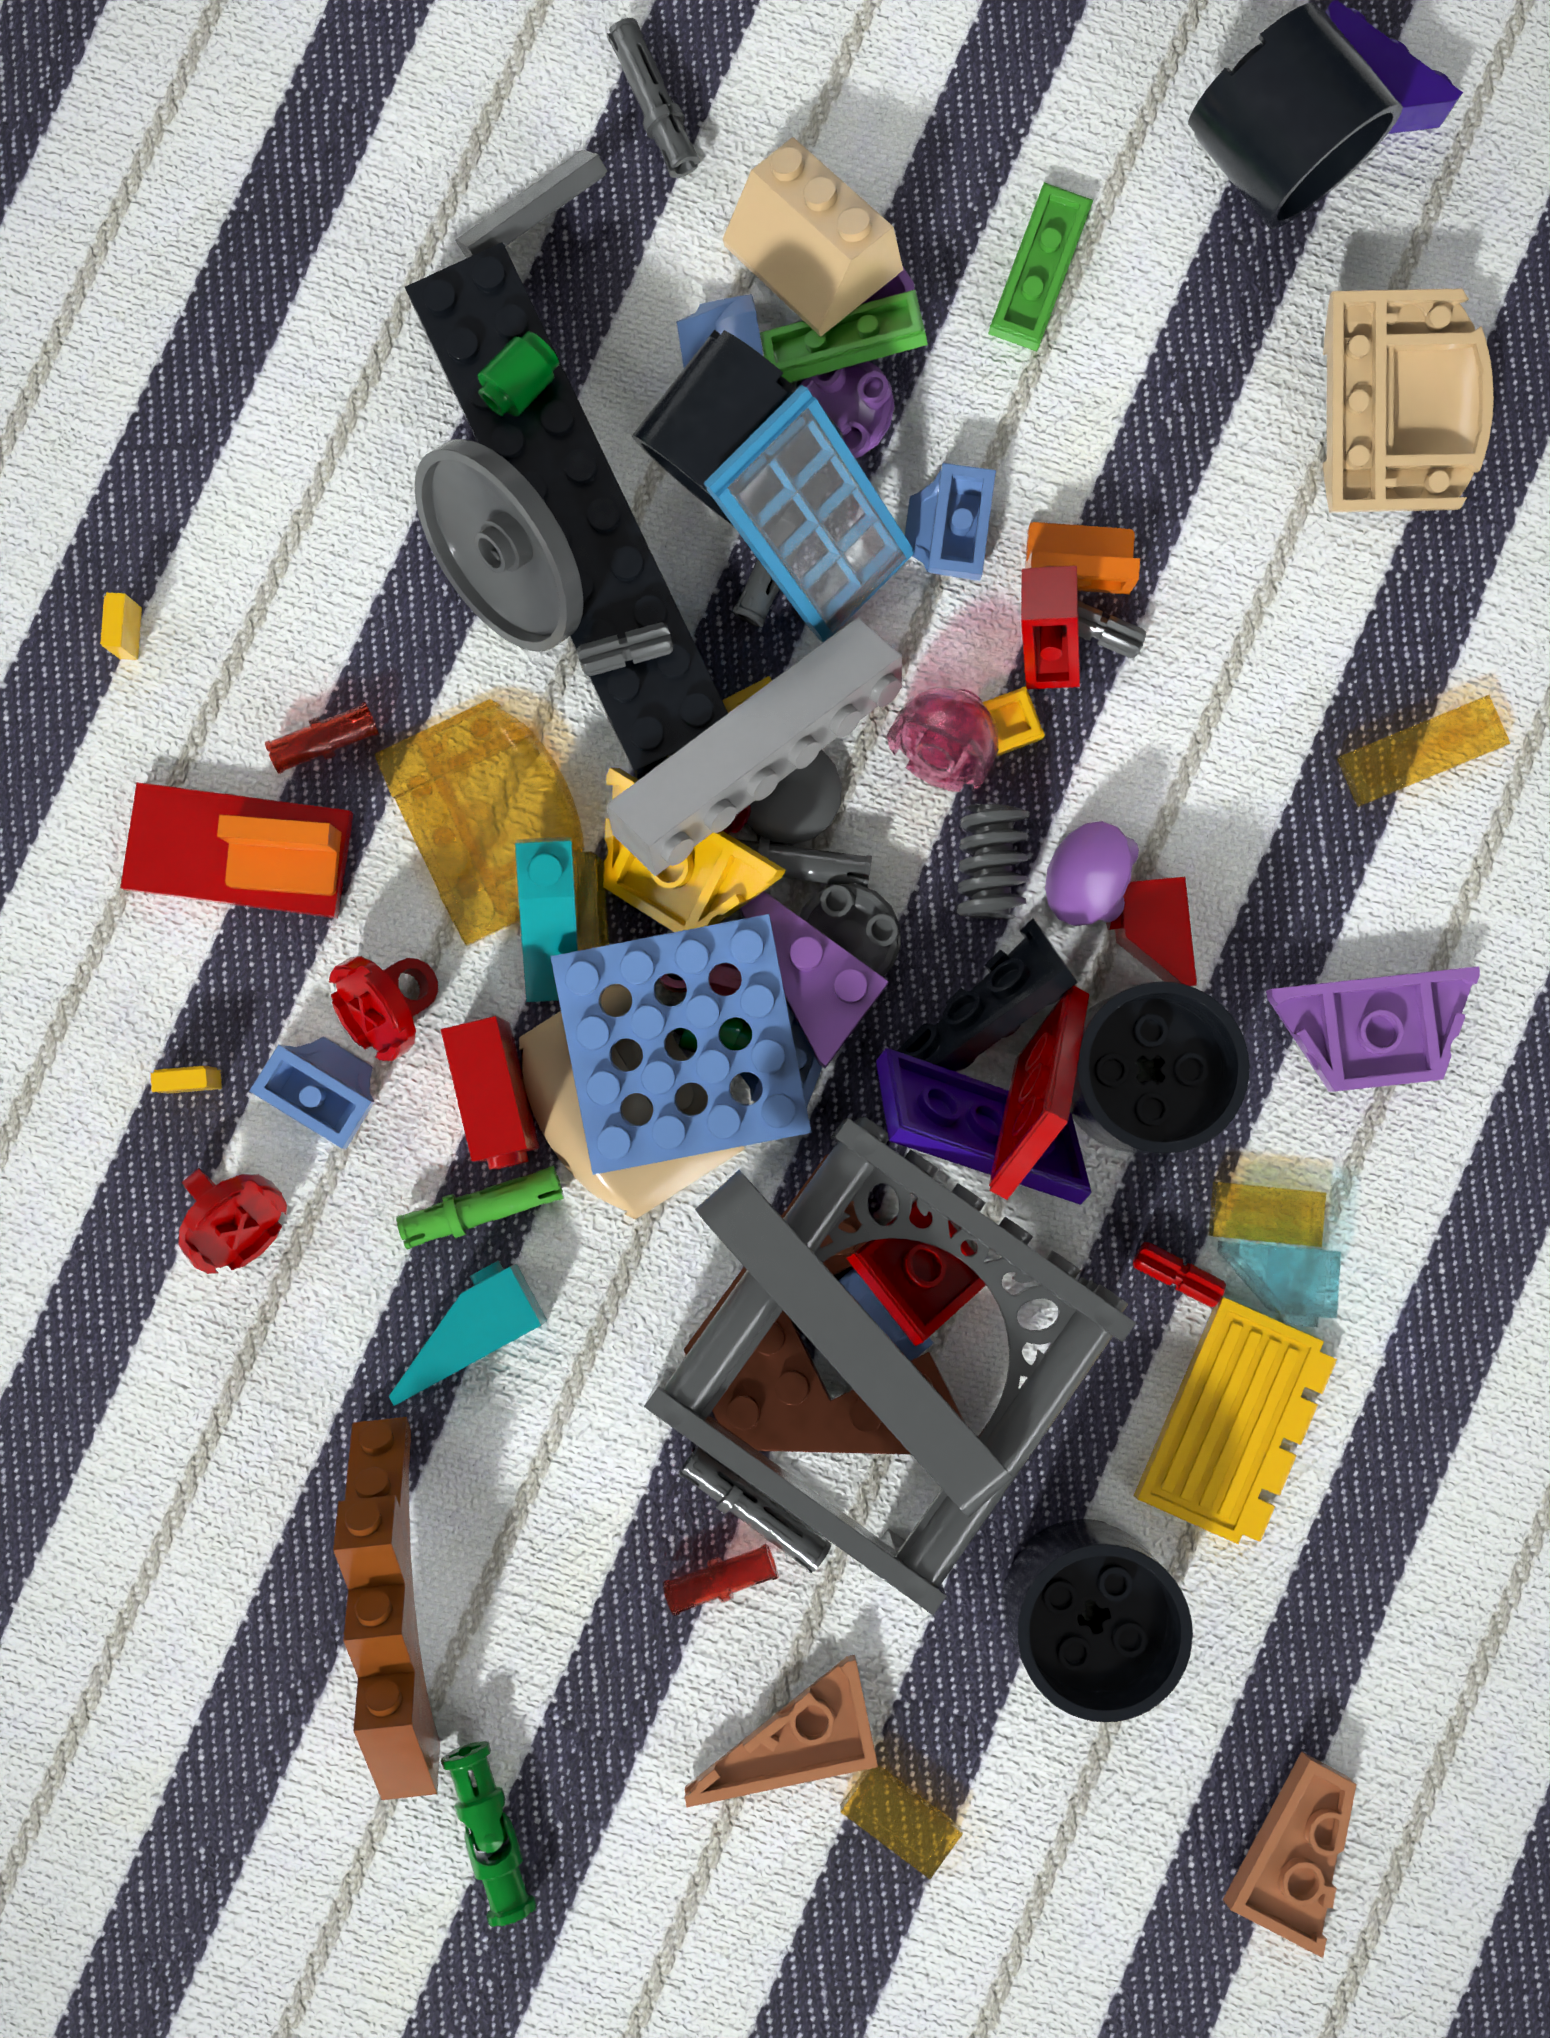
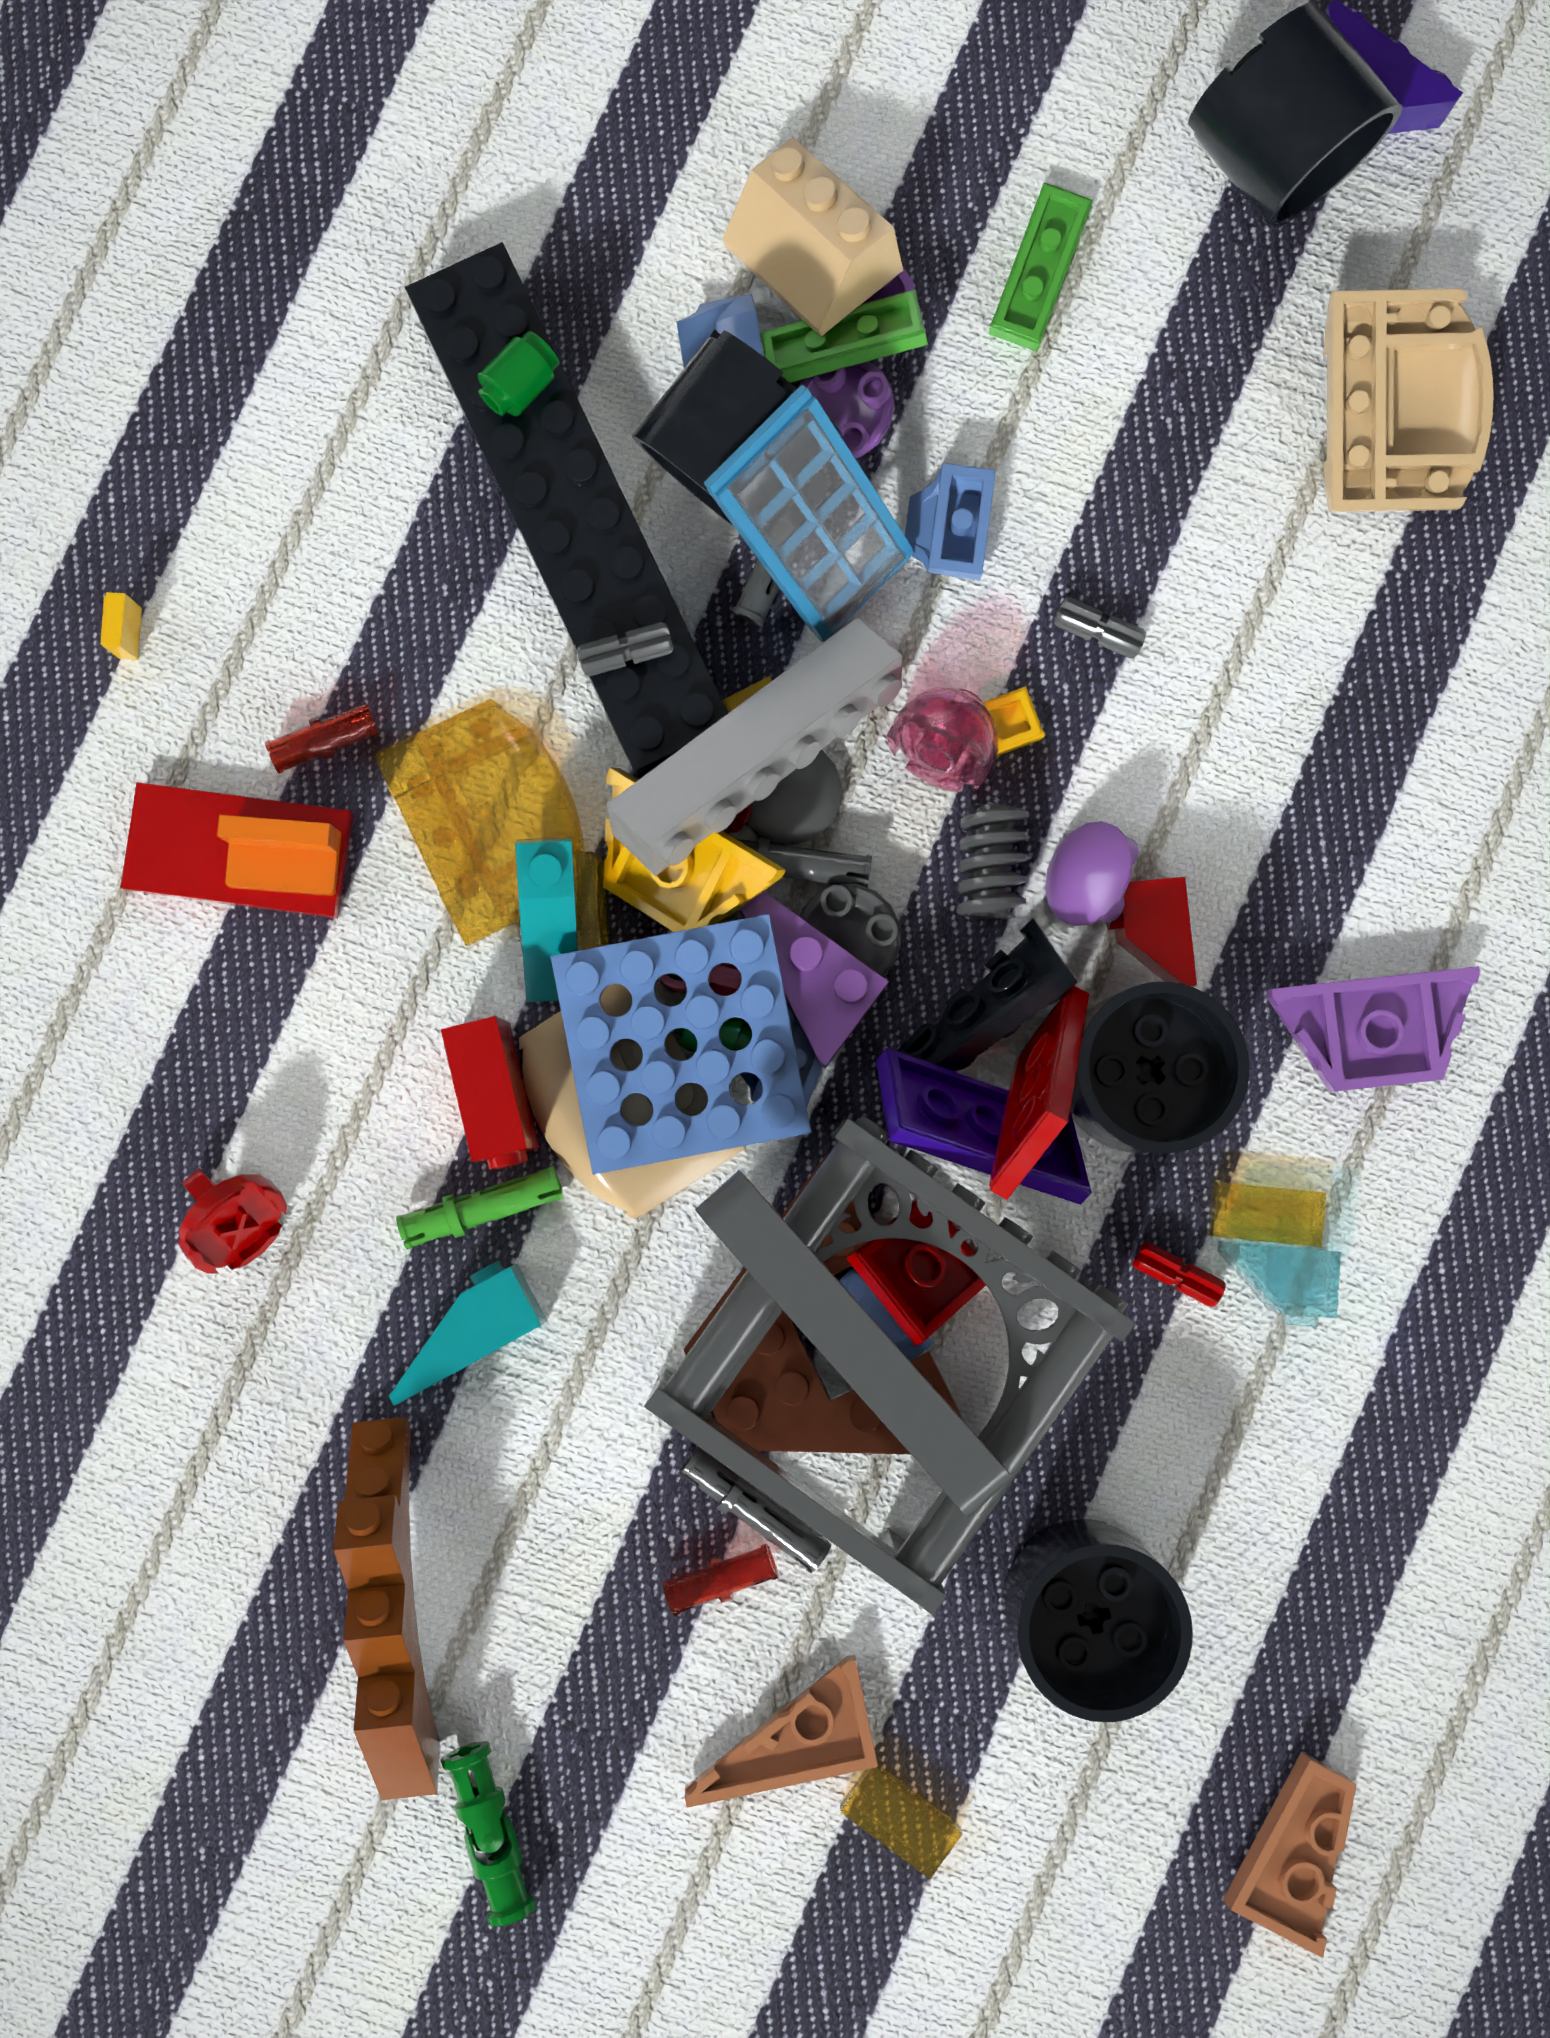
(186, 1079): yellow tile -> none
(318, 1088): medium blue slope -> none
(375, 1008): red tile -> none
(499, 544): dark grey dish -> none
(534, 203): dark grey tile -> none
(662, 117): dark grey pin -> none
(1050, 627): red slope -> none
(1100, 553): orange panel -> none
(1231, 1420): yellow hinge -> none
(1423, 751): clear yellow tile -> none

